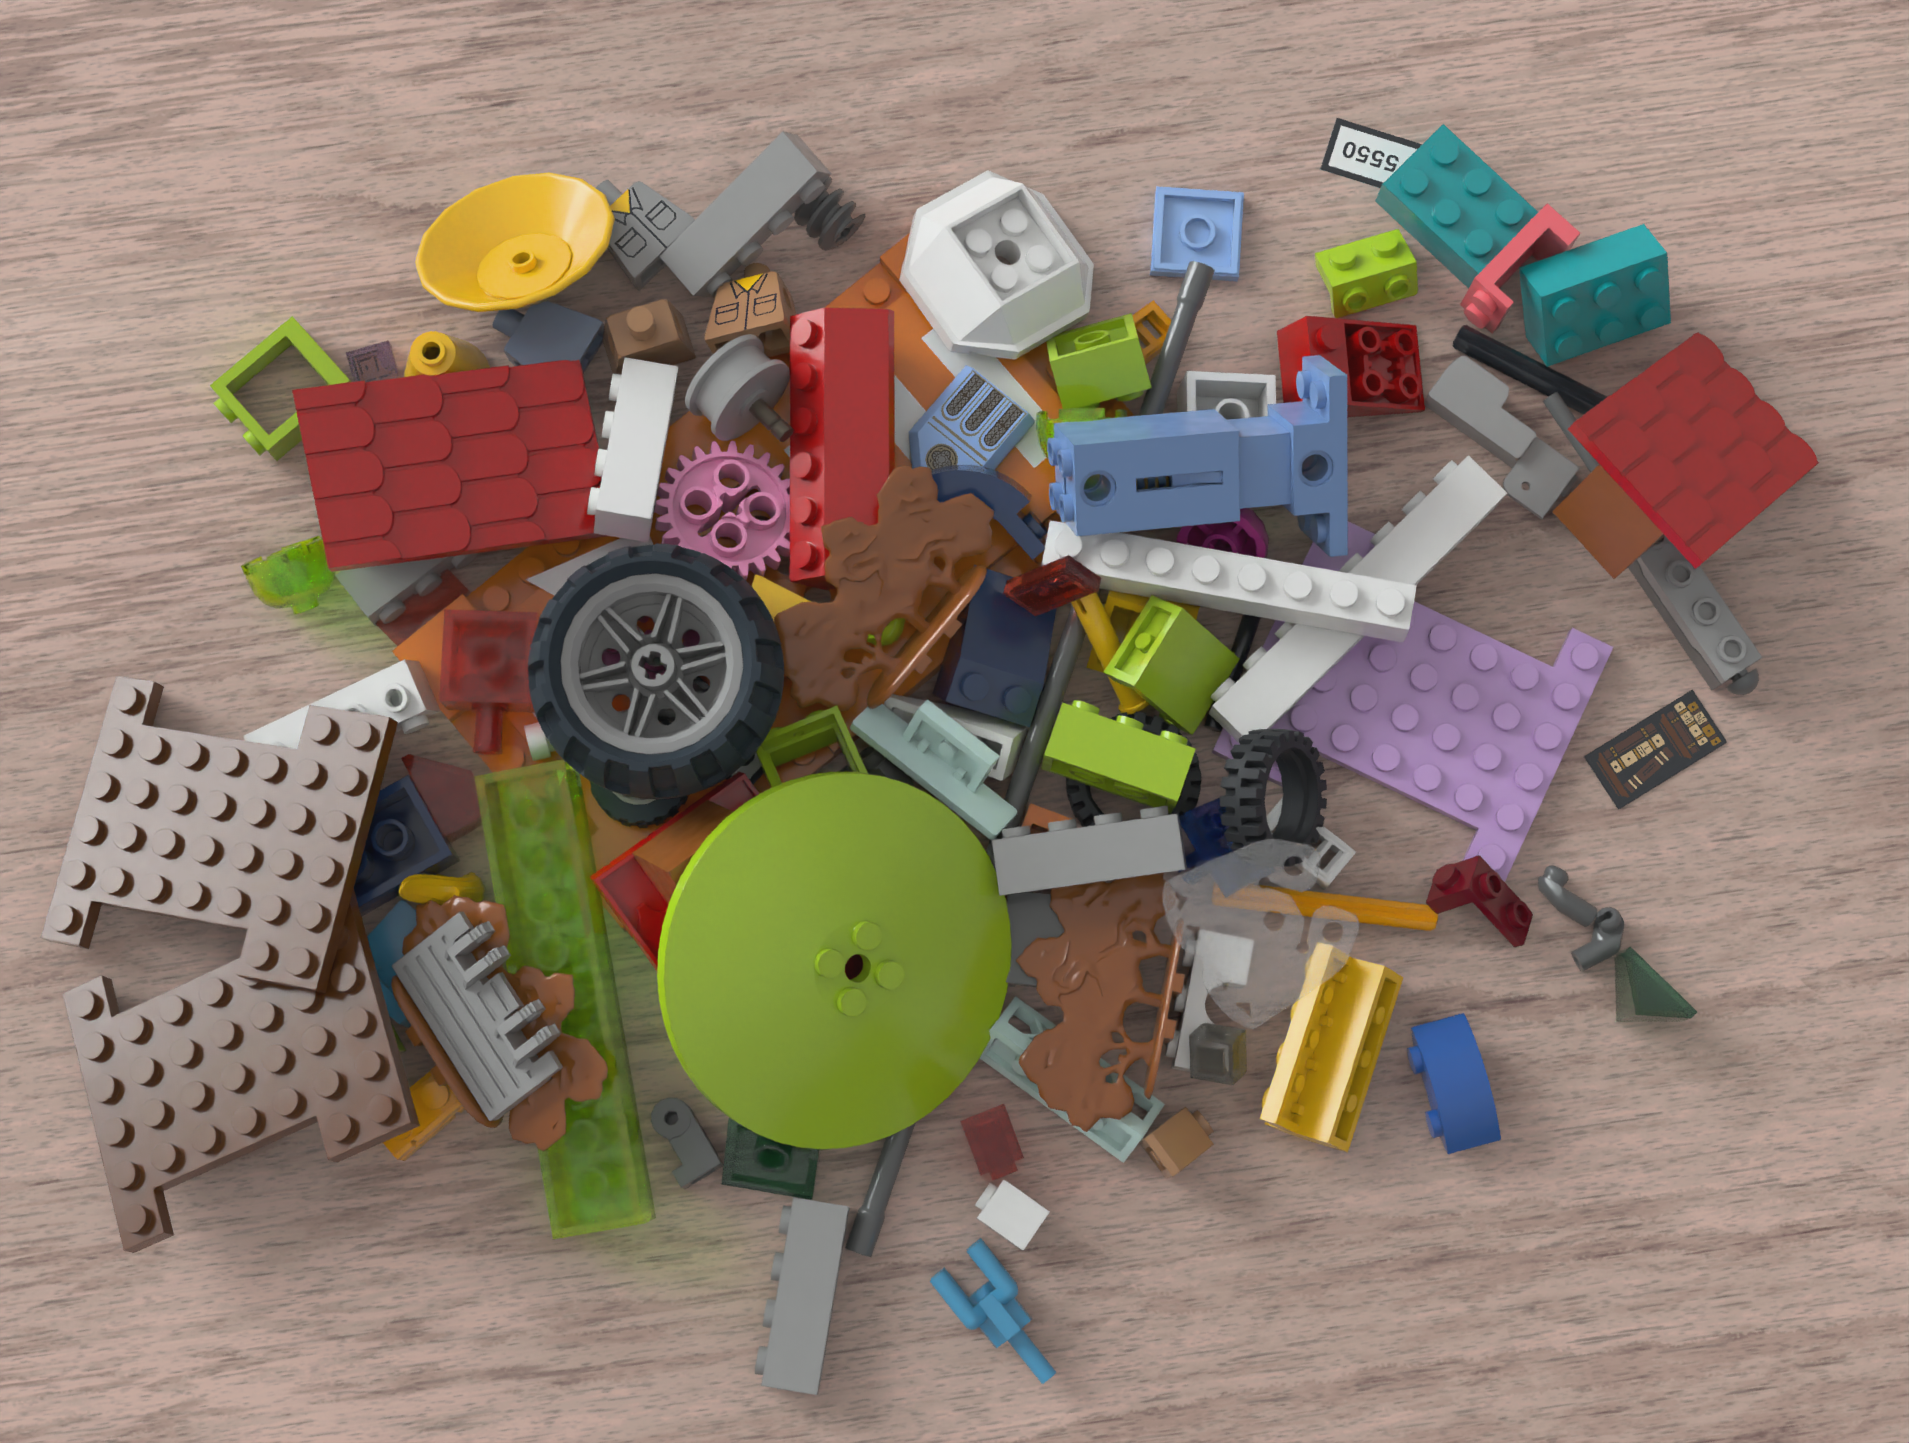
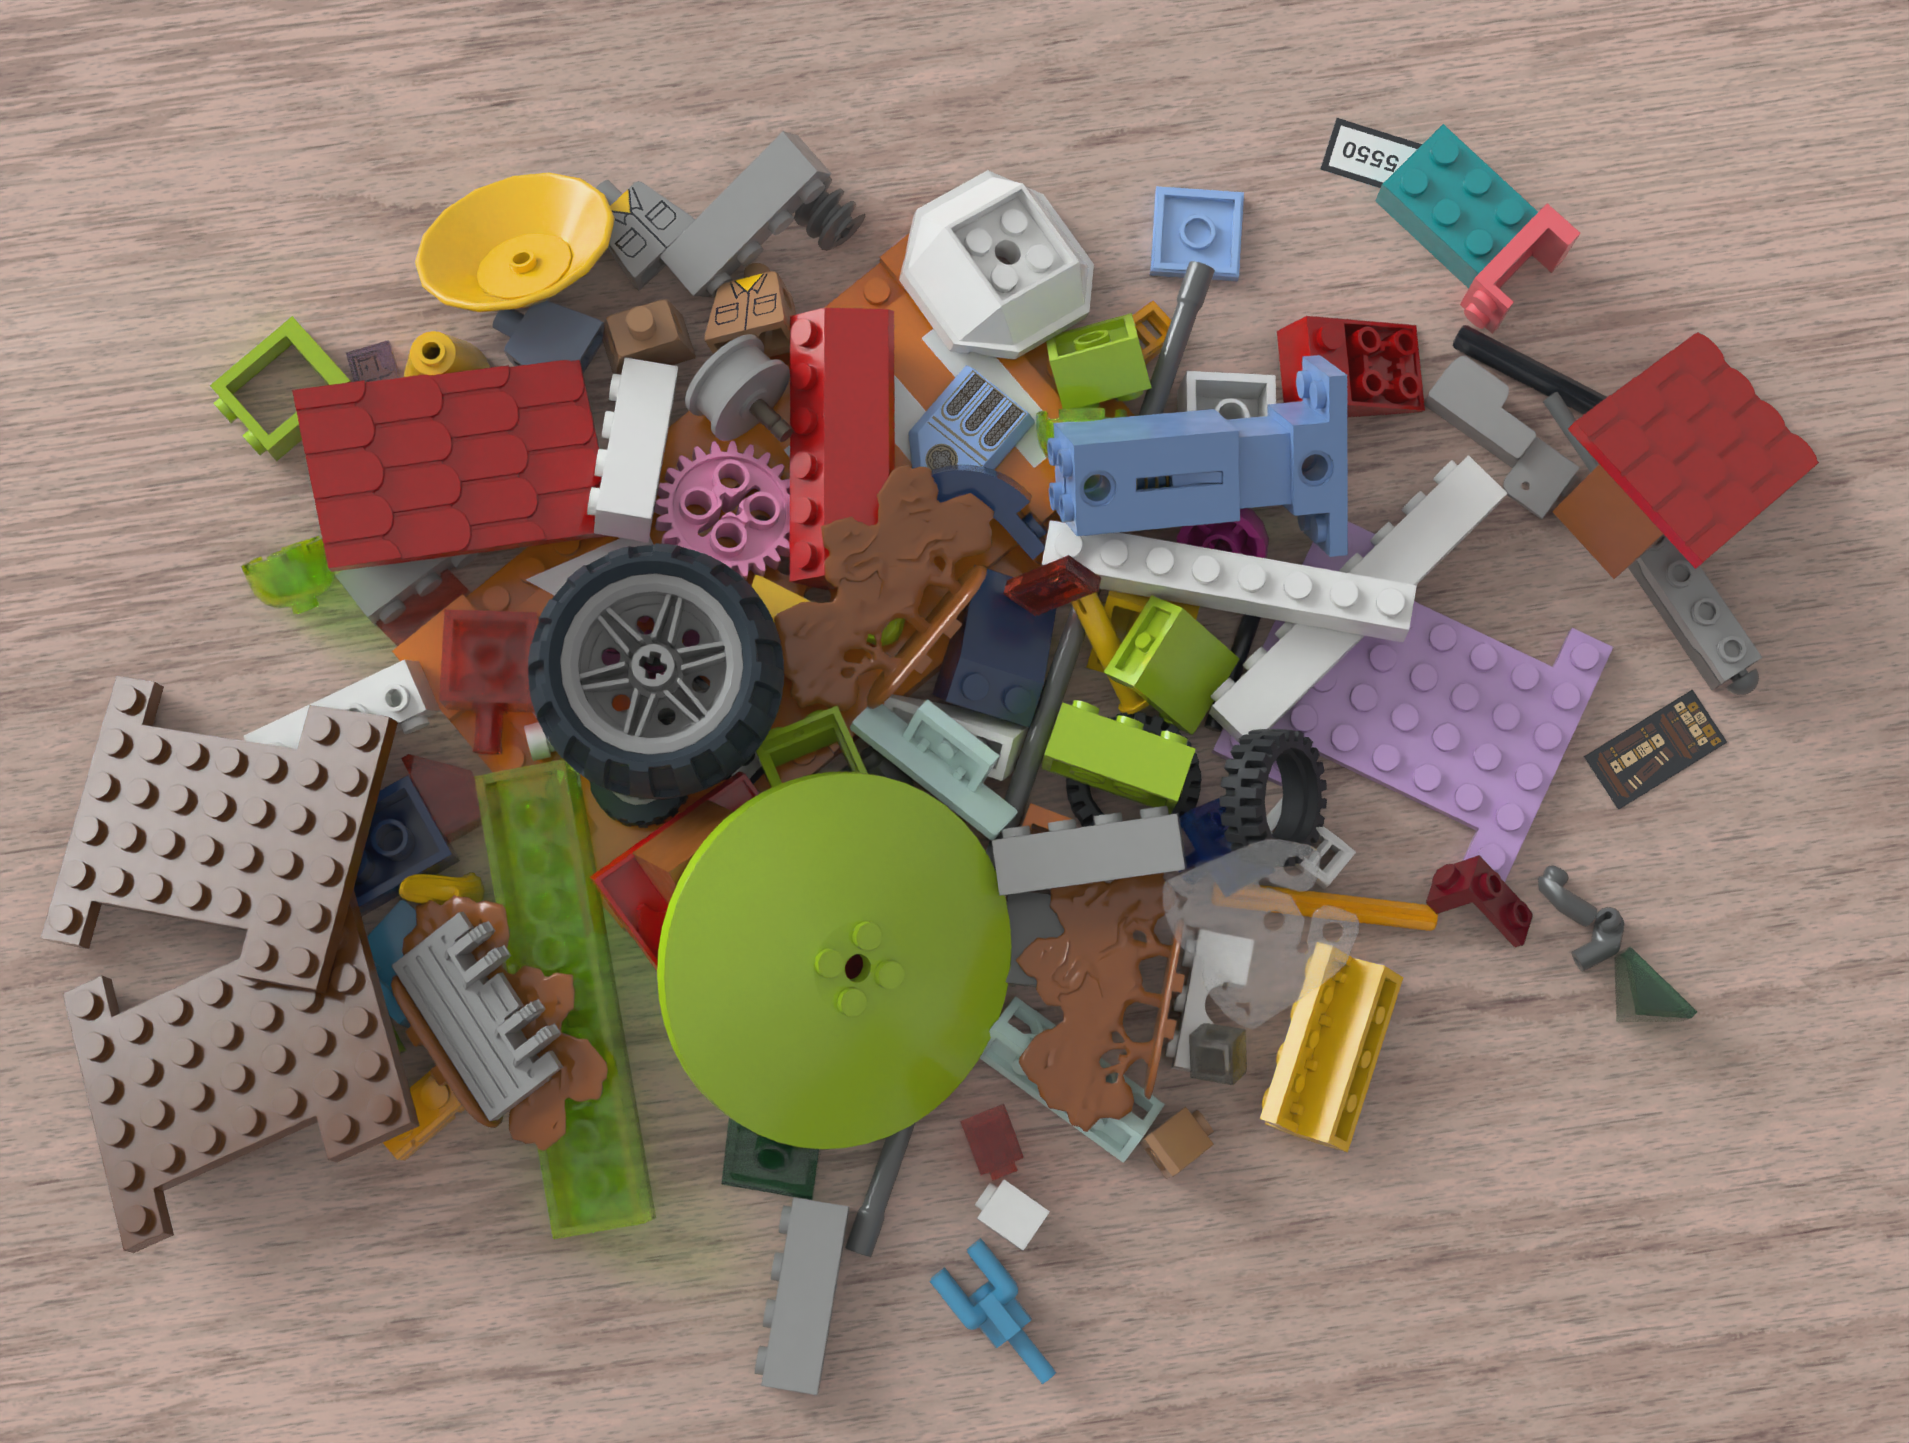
(679, 1125): dark grey leg -> none
(1368, 273): lime bracket -> none
(1455, 1084): blue brick -> none
(1595, 295): teal brick -> none

